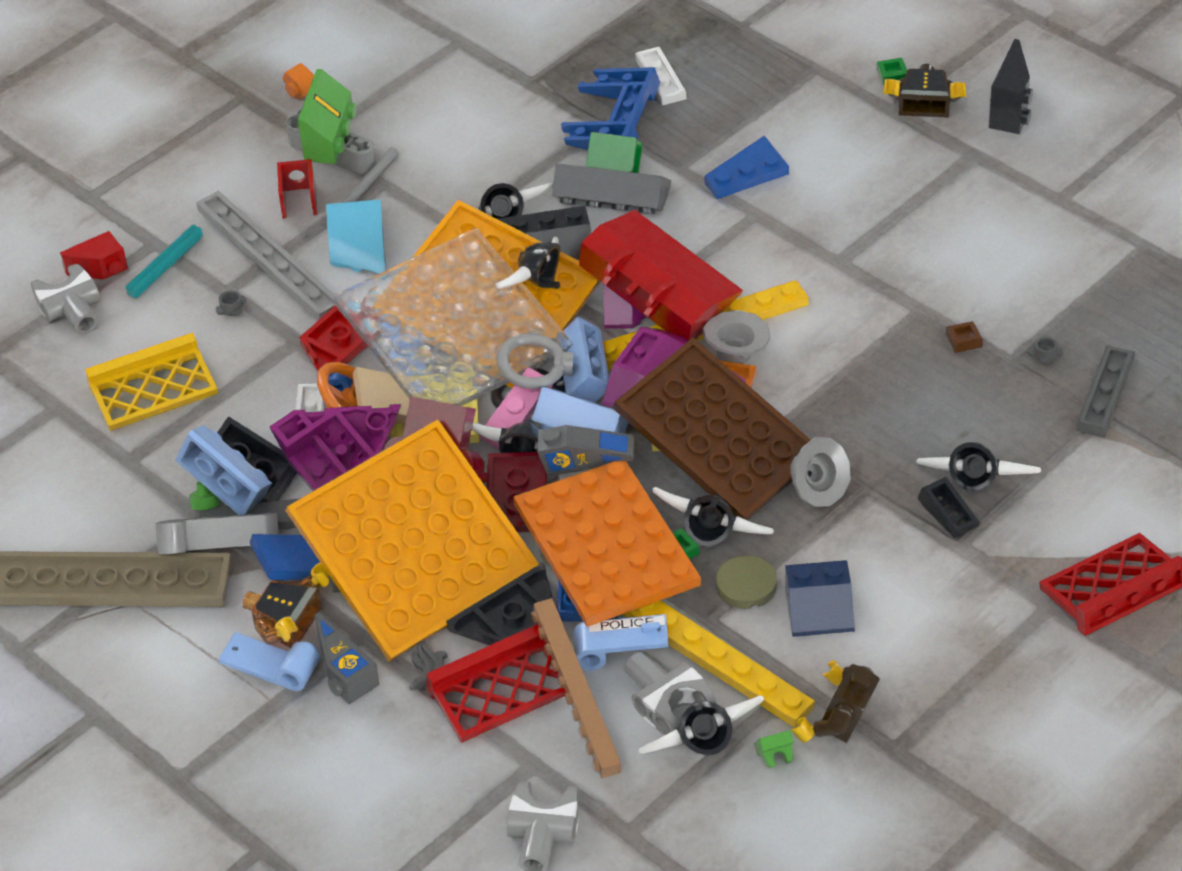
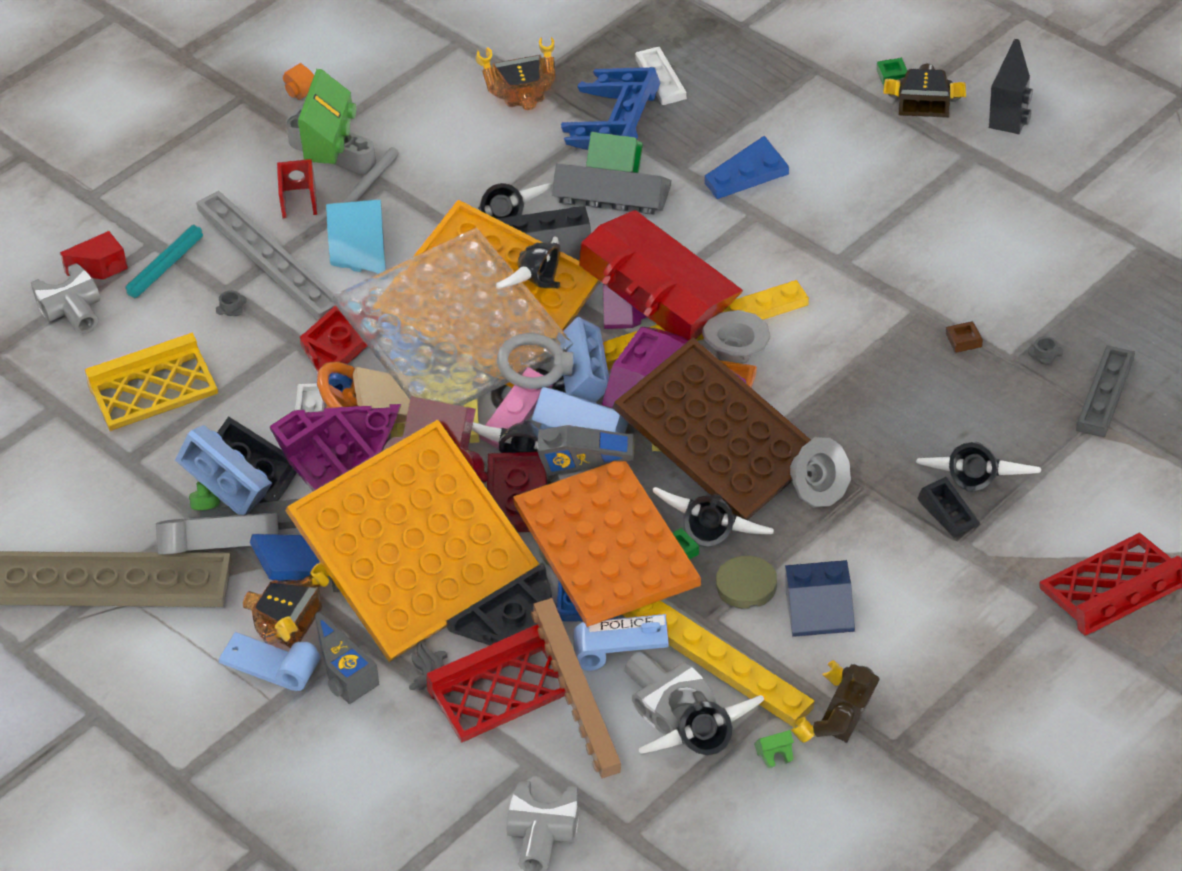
(521, 79): none -> torso

